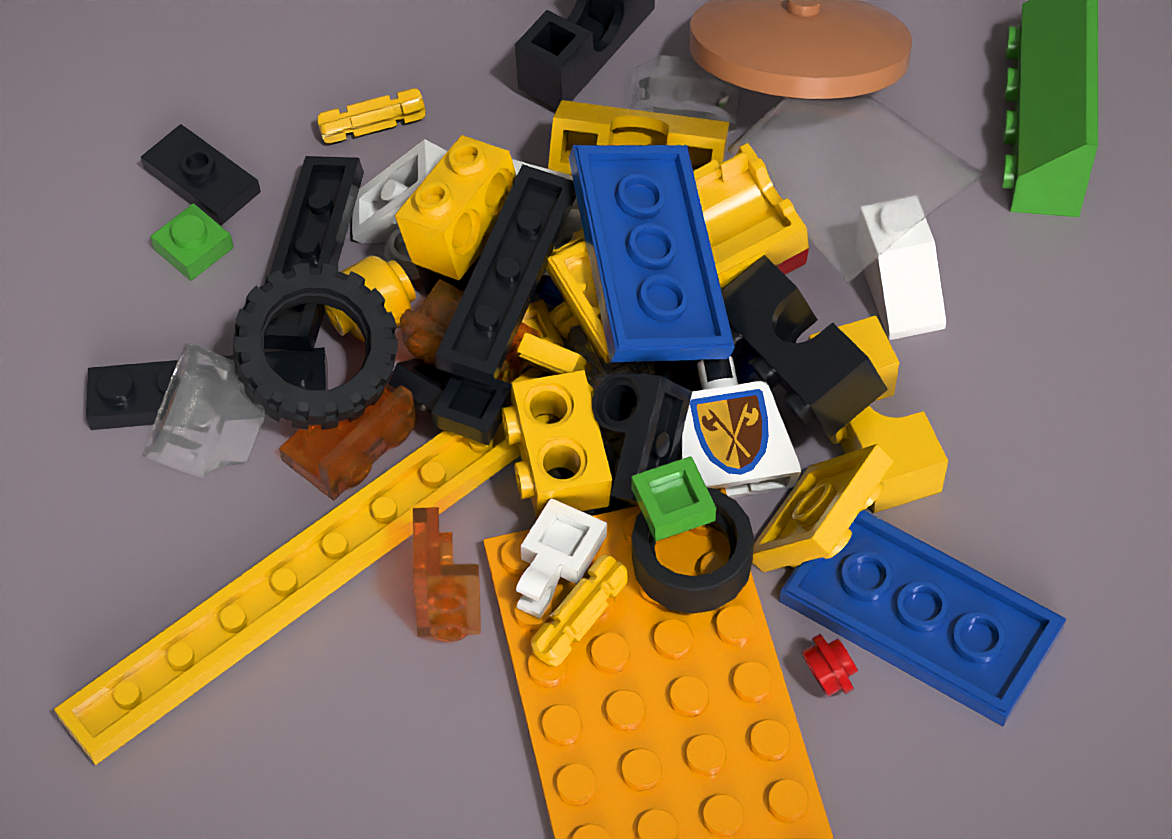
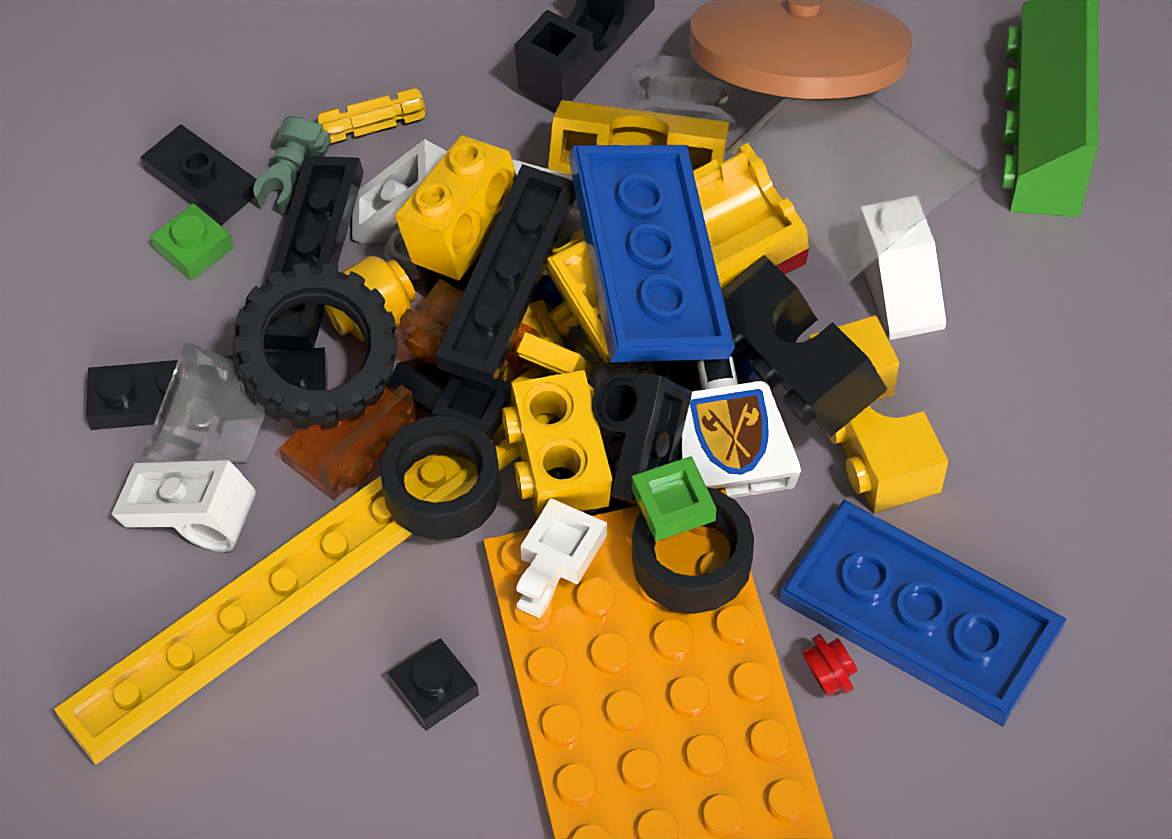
(197, 498): none -> white plate
(295, 141): none -> sand green piece
(431, 437): none -> black tyre
(433, 684): none -> black plate
(443, 591): clear orange bracket -> none
(579, 610): yellow axle -> none
(821, 509): yellow plate -> none

